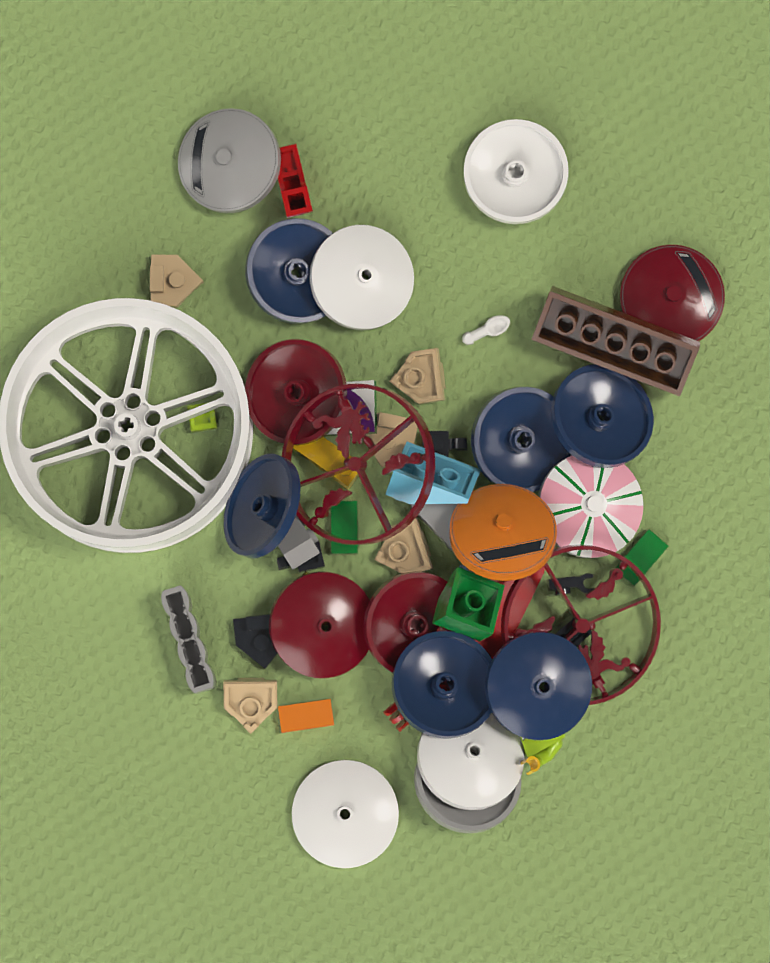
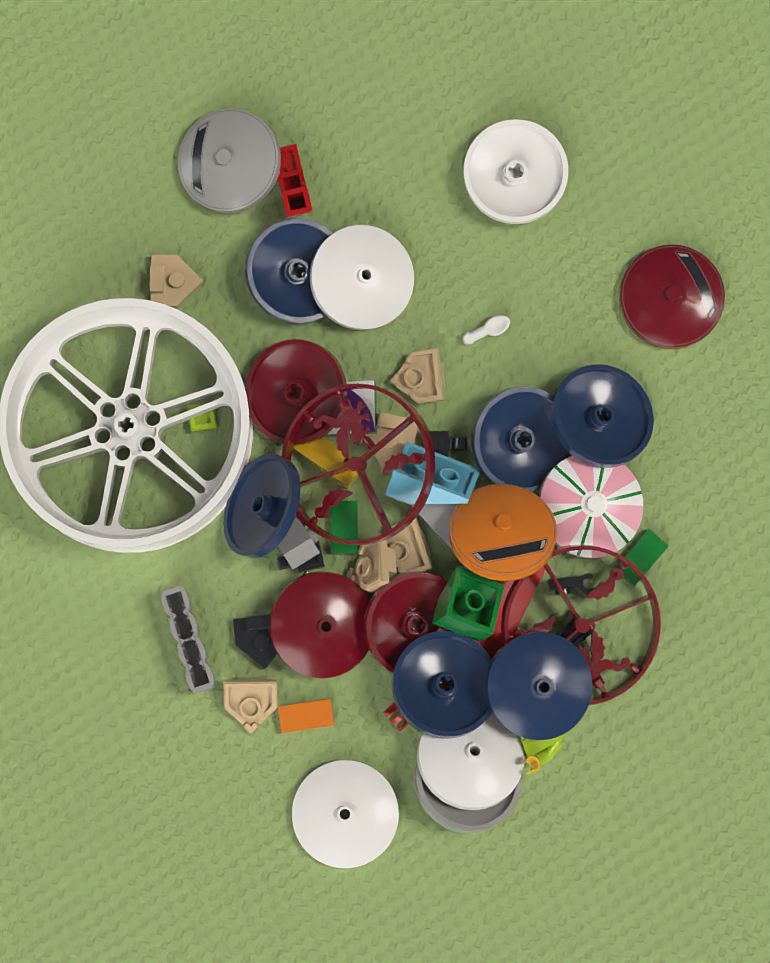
(373, 566): none -> tan plate
(616, 341): brick -> none

